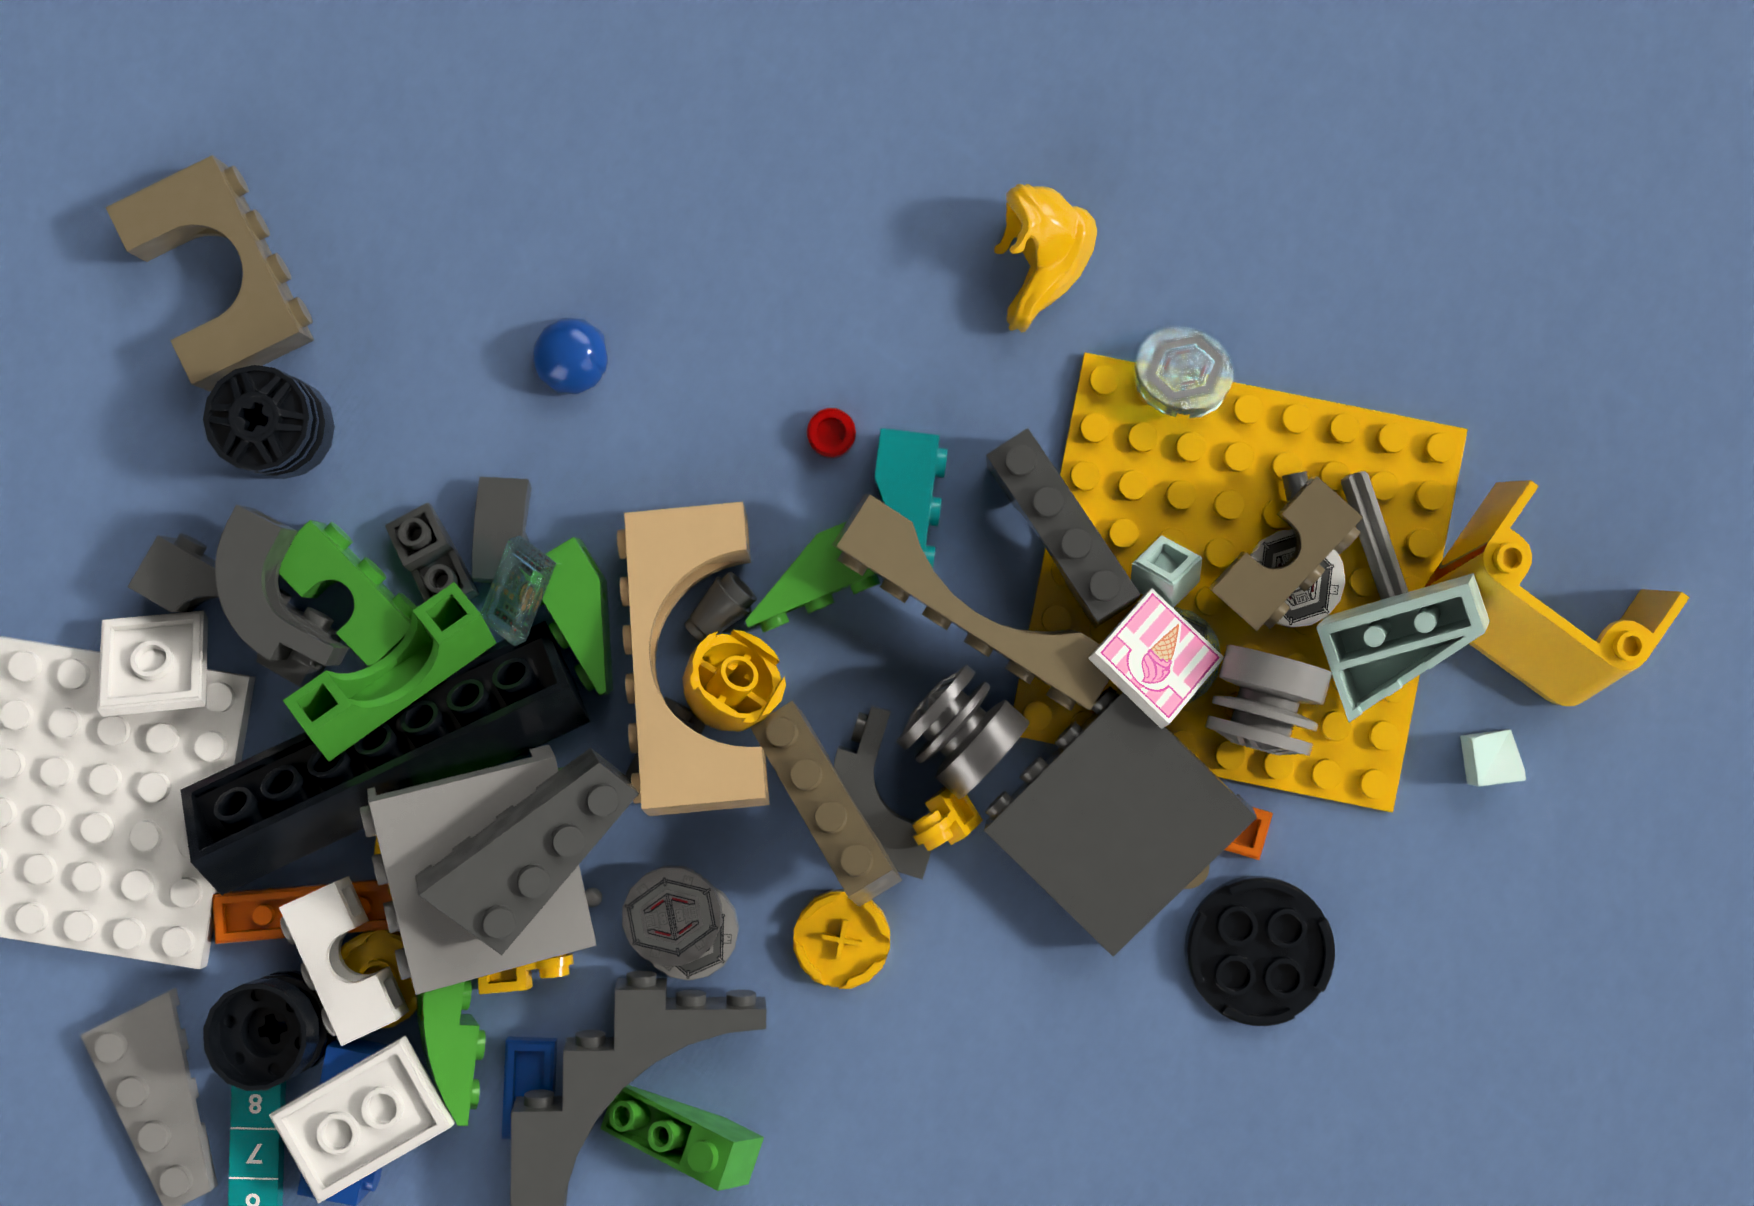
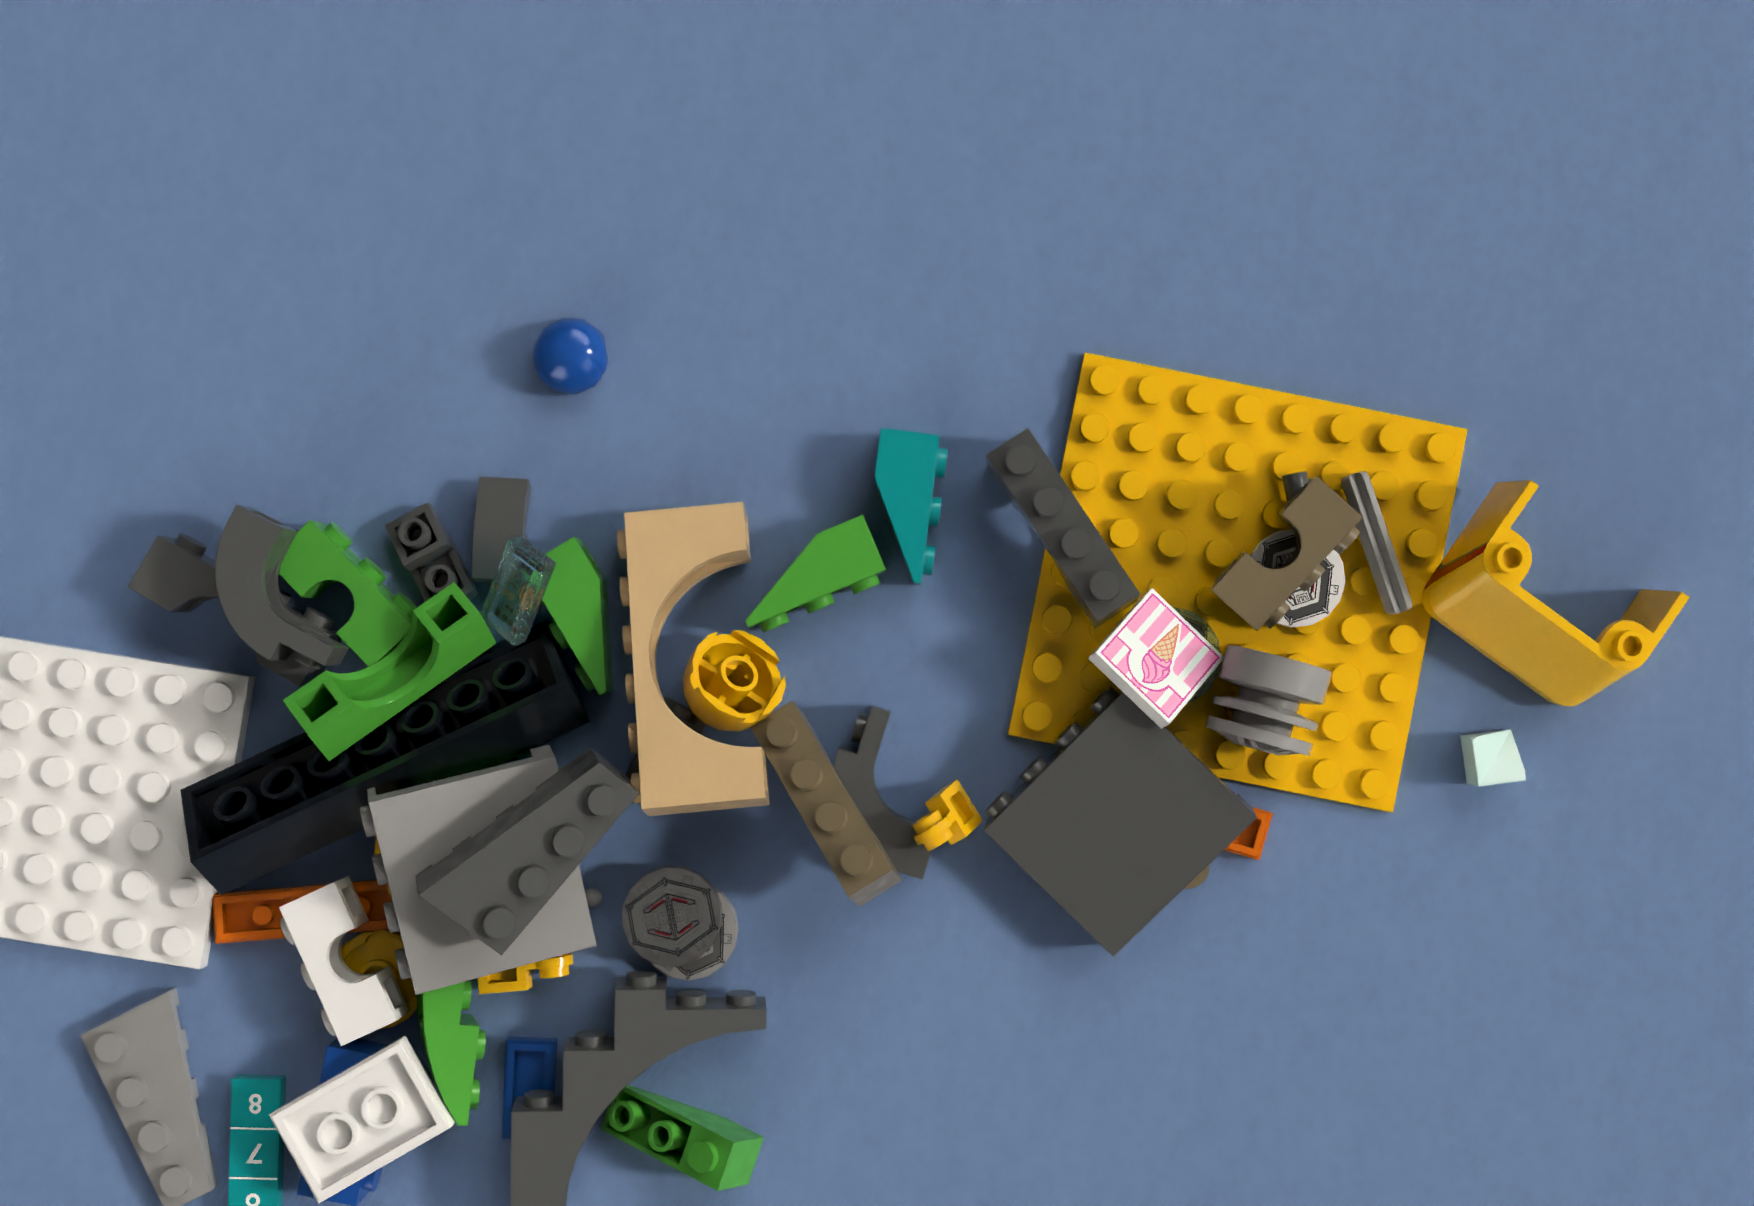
(153, 663): white tile -> none
(211, 202): dark tan arch -> none
(245, 1035): black wheel -> none
(297, 425): black wheel -> none
(720, 607): dark grey cone -> none
(831, 433): red tile -> none
(840, 940): yellow tile -> none
(889, 546): dark tan arch -> none
(962, 731): flat silver wheel -> none
(1054, 242): yellow piece -> none
(1167, 569): light aqua slope -> none
(1183, 372): clear light blue tile -> none
(1259, 950): black tile -> none
(1398, 638): light aqua wedge -> none

